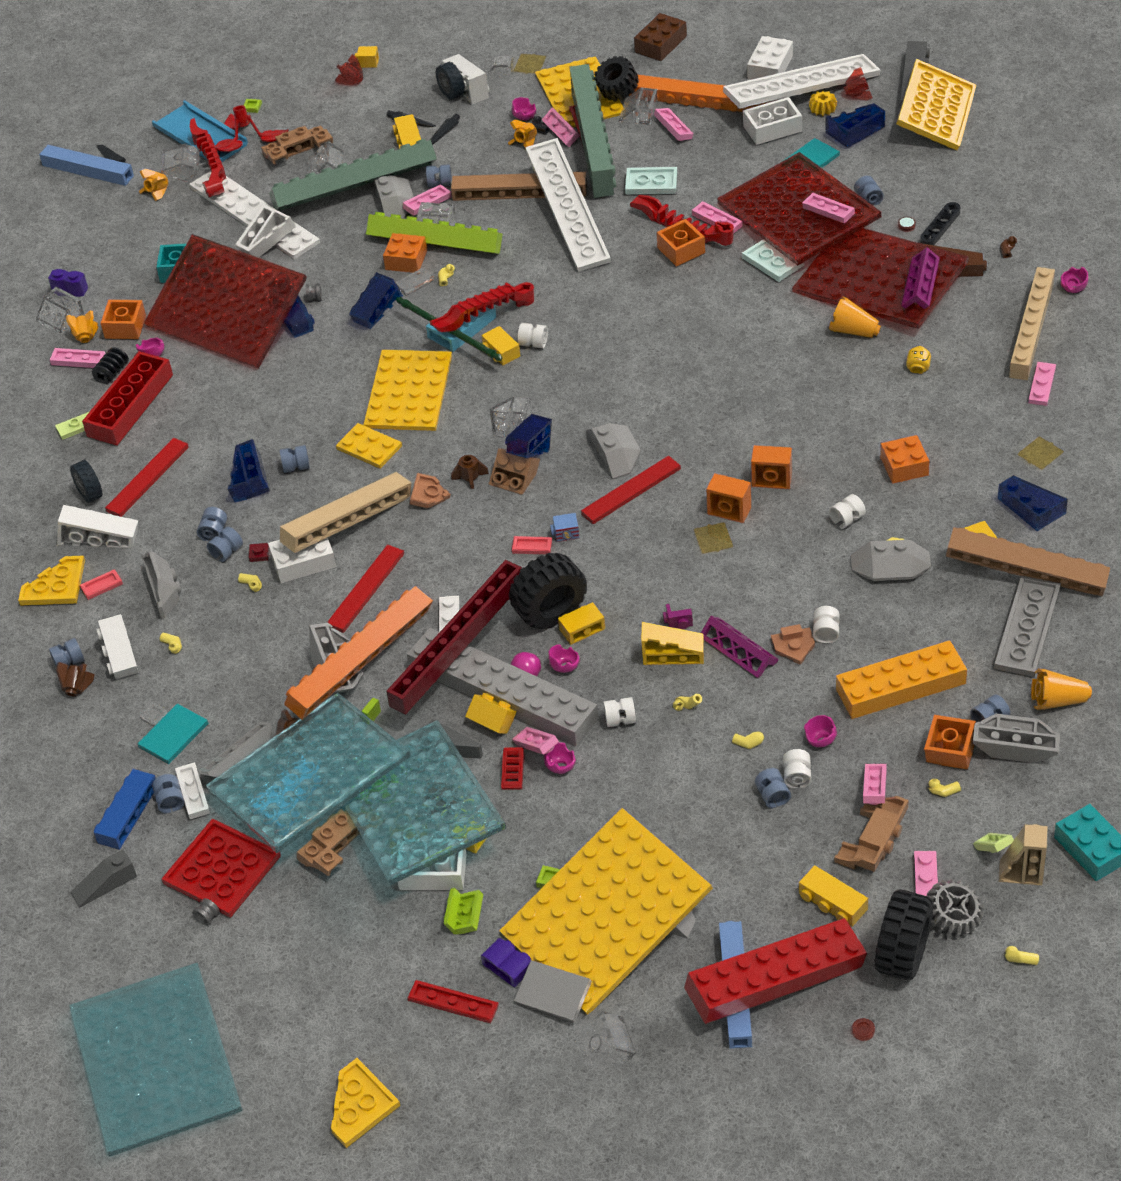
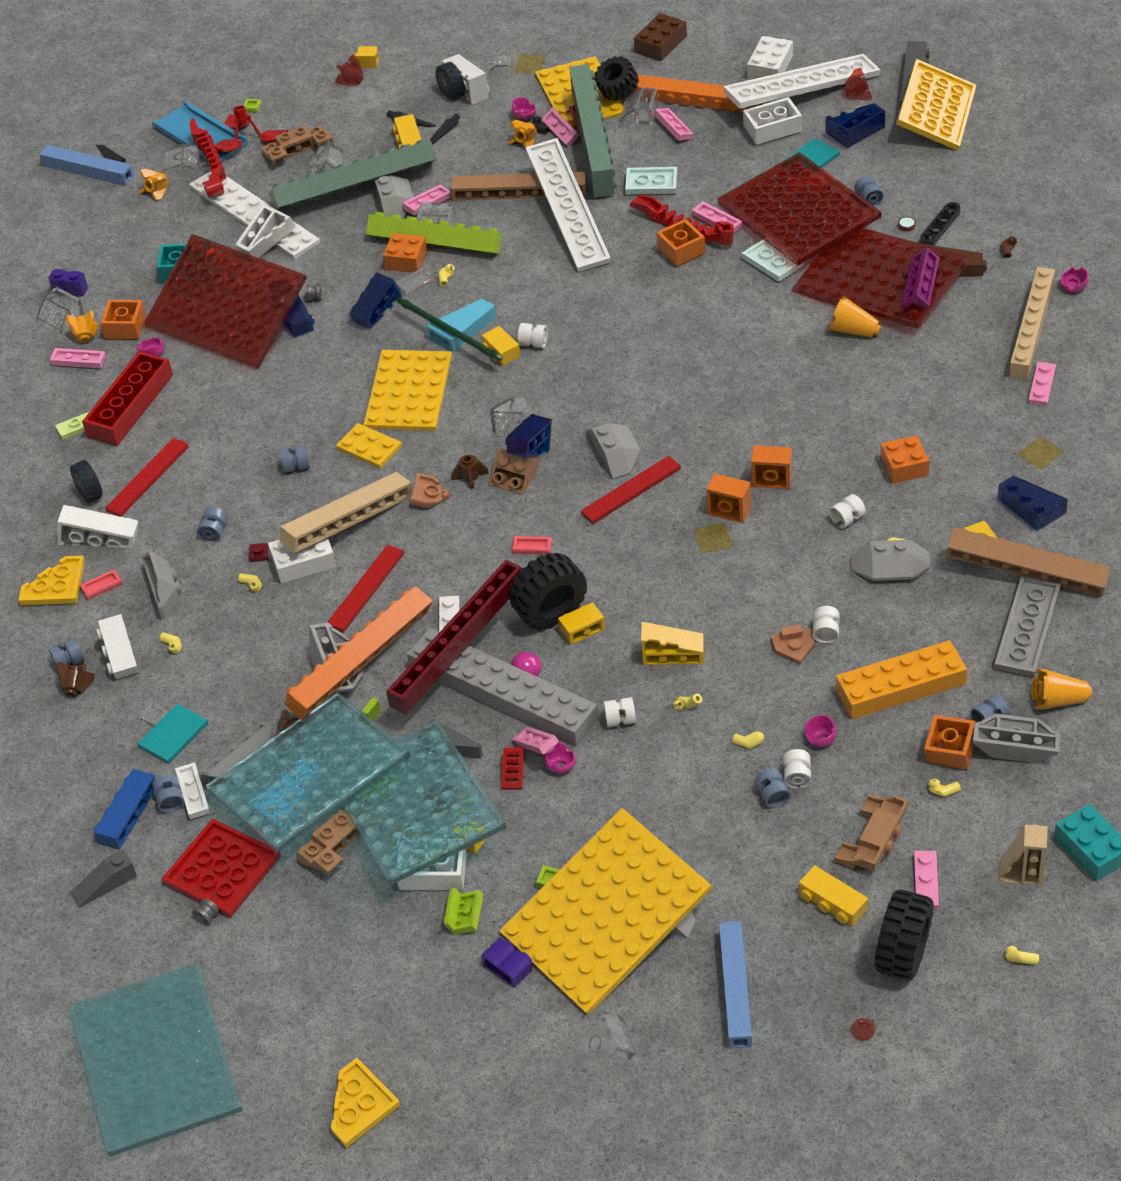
(109, 365): black piece -> none
(226, 542): sand blue wheel -> none
(248, 473): clear blue wedge -> none
(444, 175): sand blue wheel -> none
(453, 1001): red tile -> none
(491, 714): yellow brick -> none
(522, 295): red piece -> none
(553, 991): light grey tile -> none
(558, 656): dark pink hair -> none
(565, 527): medium blue brick -> none
(678, 619): magenta bracket -> none
(742, 641): magenta fence -> none
(774, 970): red brick -> none
(823, 103): yellow gear -> none
(828, 208): bright pink plate -> none
(874, 783): bright pink plate -> none
(918, 360): yellow head -> none
(955, 920): light grey gear -> none
(993, 842): yellowish green plate -> none

